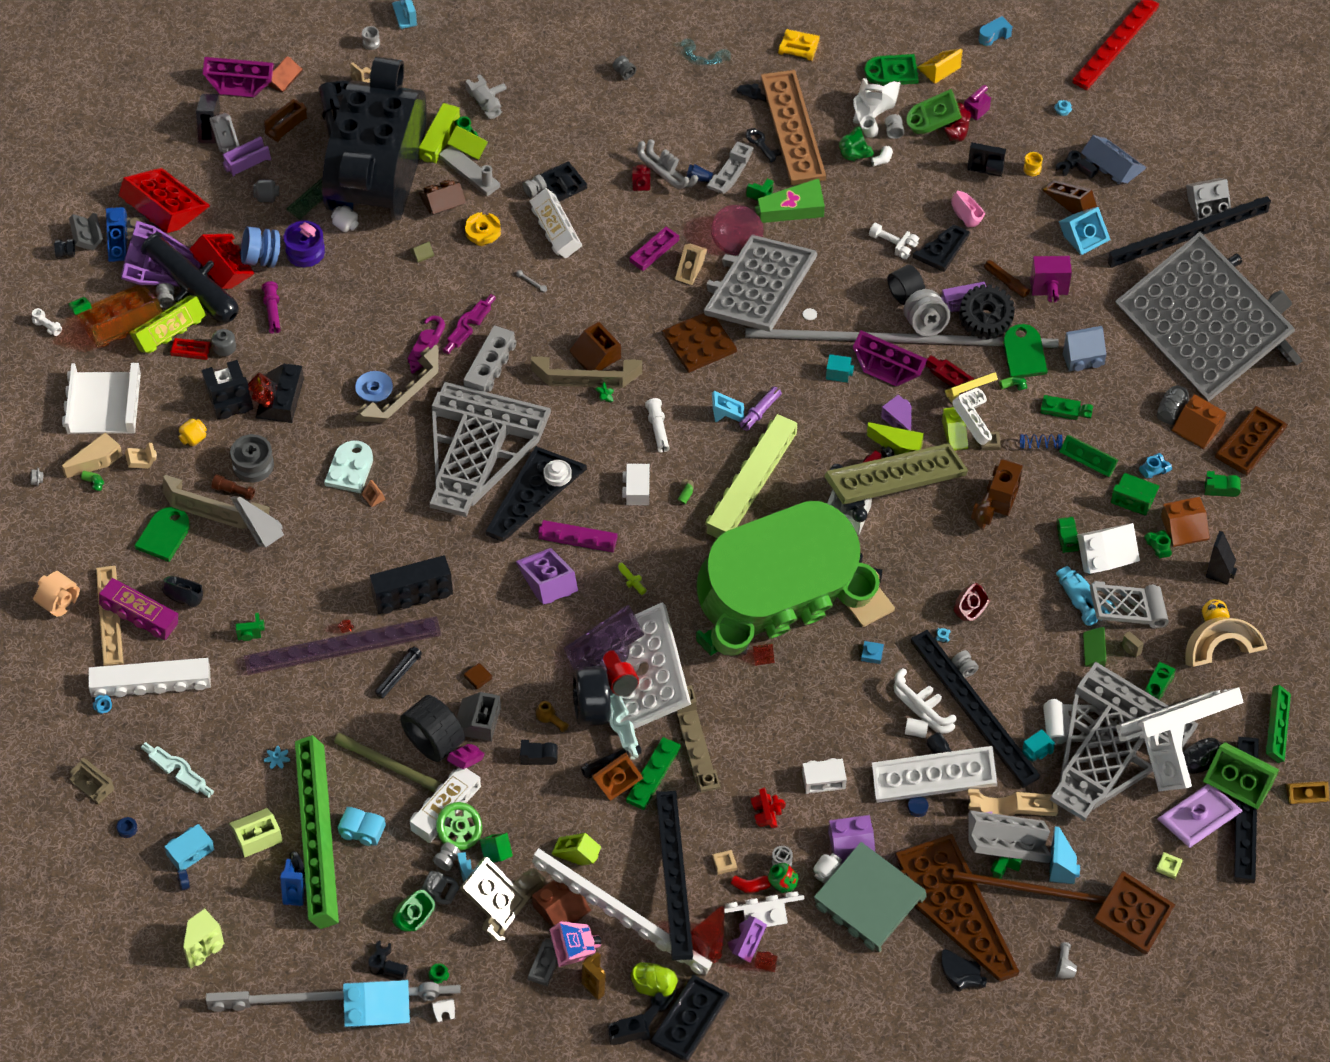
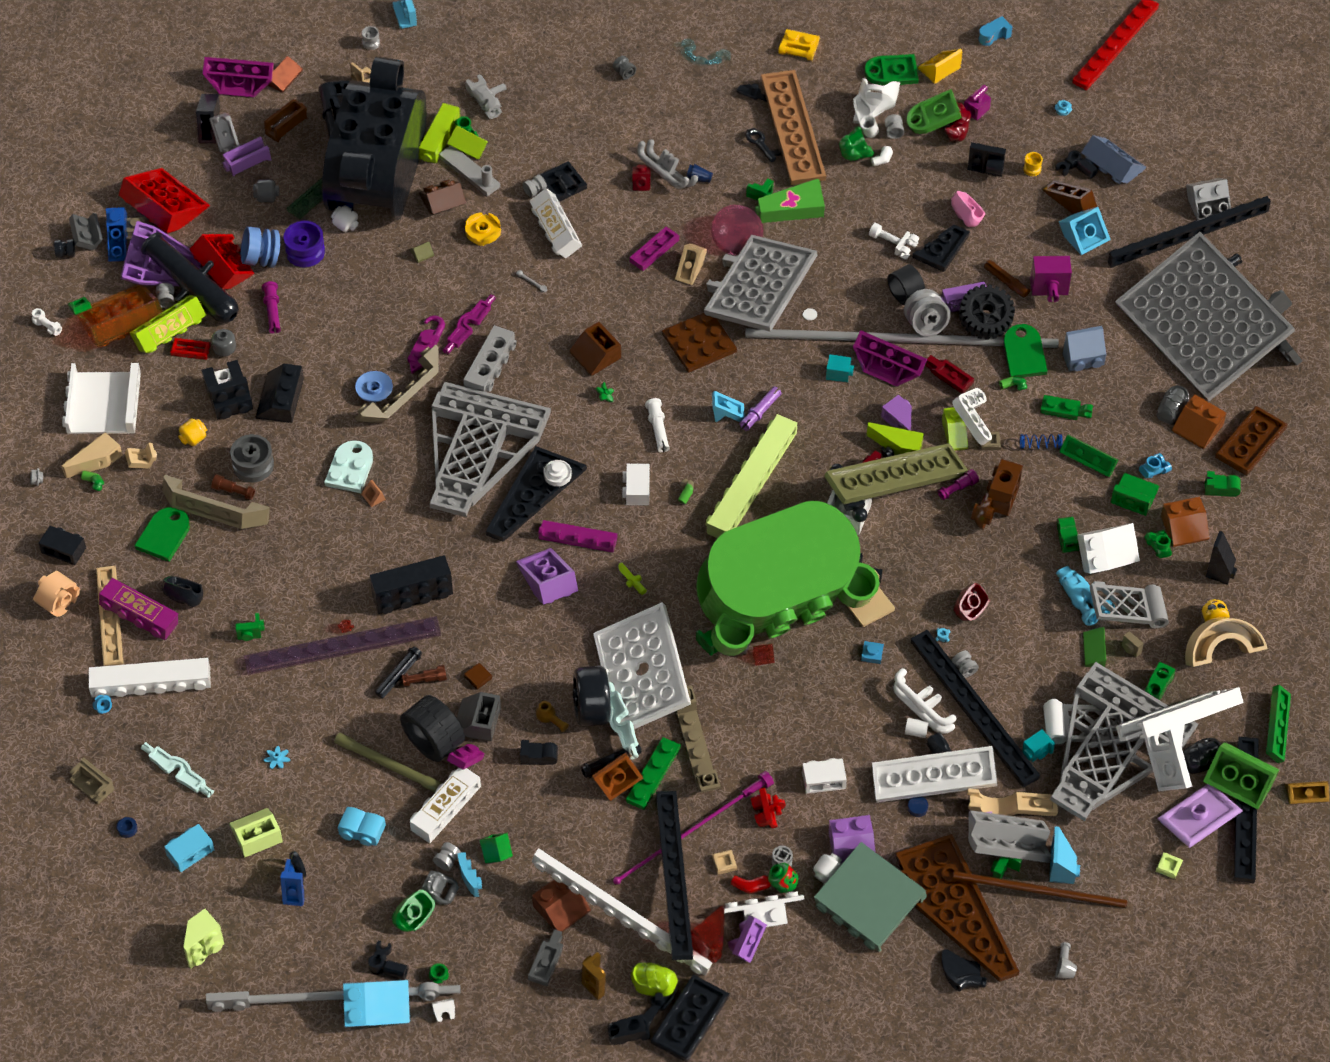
(62, 545): none -> black brick
(183, 879): dark blue tile -> none
(261, 525): light grey slope -> none
(262, 392): clear red leg -> none
(307, 230): bright pink plate -> none
(316, 832): bright green brick -> none
(428, 675): none -> copper piece
(444, 831): bright green plate -> none
(499, 895): piece -> none
(573, 942): bright pink torso -> none
(577, 849): lime slope -> none
(586, 378): dark tan slope -> none
(608, 647): clear purple plate -> none
(732, 169): light grey slope -> none
(764, 780): none -> magenta piece
(766, 961): clear red plate -> none
(954, 392): light yellow hinge -> none
(969, 478): none -> magenta piece
(1134, 912): reddish brown plate -> none

